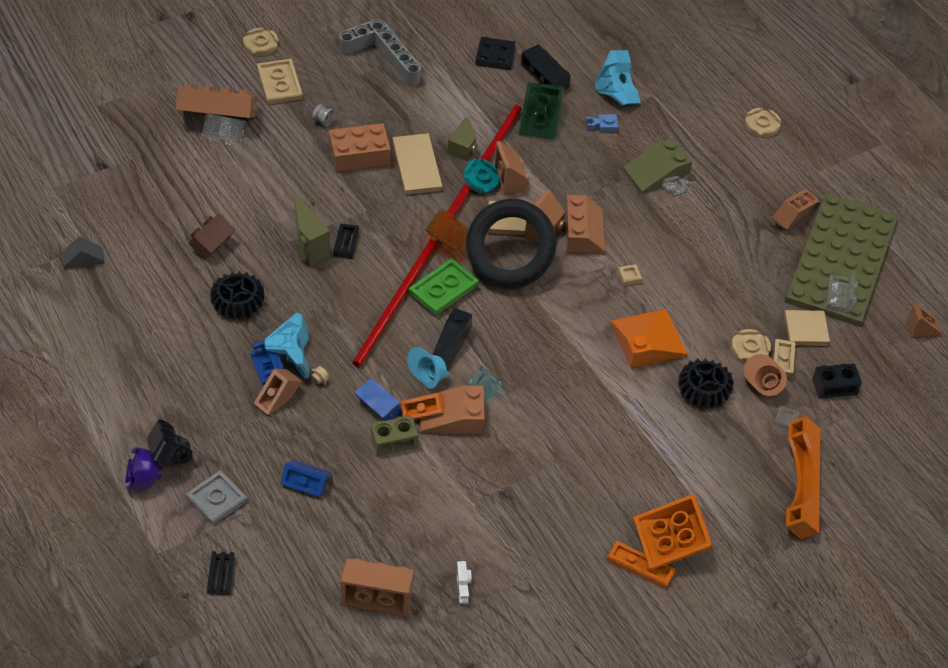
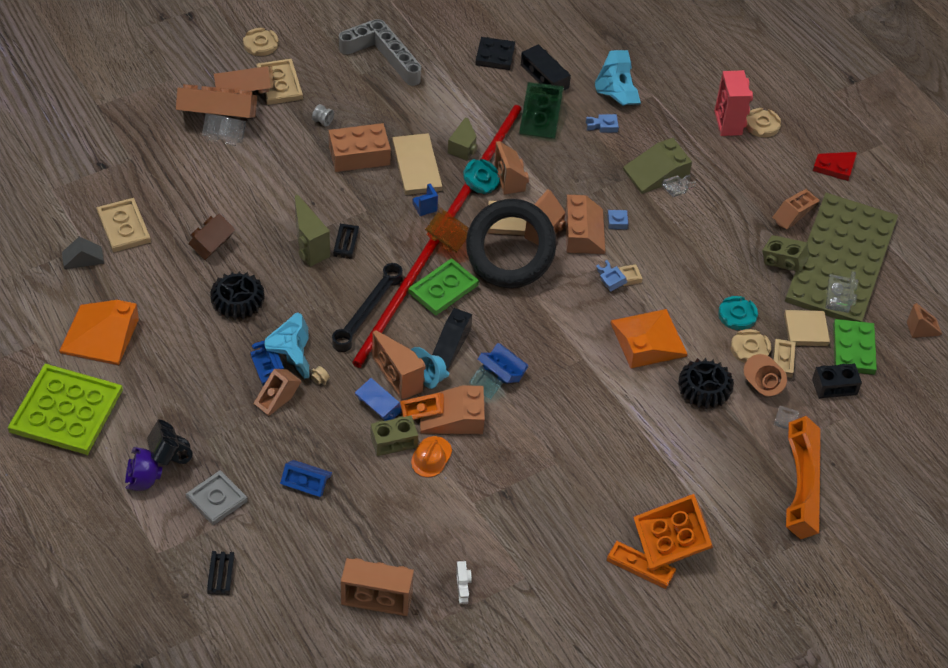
(65, 409): none -> lime plate
(101, 331): none -> orange slope
(123, 225): none -> tan tile
(247, 79): none -> nougat slope
(367, 307): none -> black piece
(398, 365): none -> nougat slope
(426, 203): none -> blue panel
(431, 456): none -> orange piece
(504, 364): none -> blue bracket
(611, 278): none -> medium blue plate
(617, 219): none -> medium blue plate
(733, 103): none -> coral brick
(738, 313): none -> teal tile
(786, 253): none -> olive brick
(835, 164): none -> red wing
(855, 344): none -> bright green plate

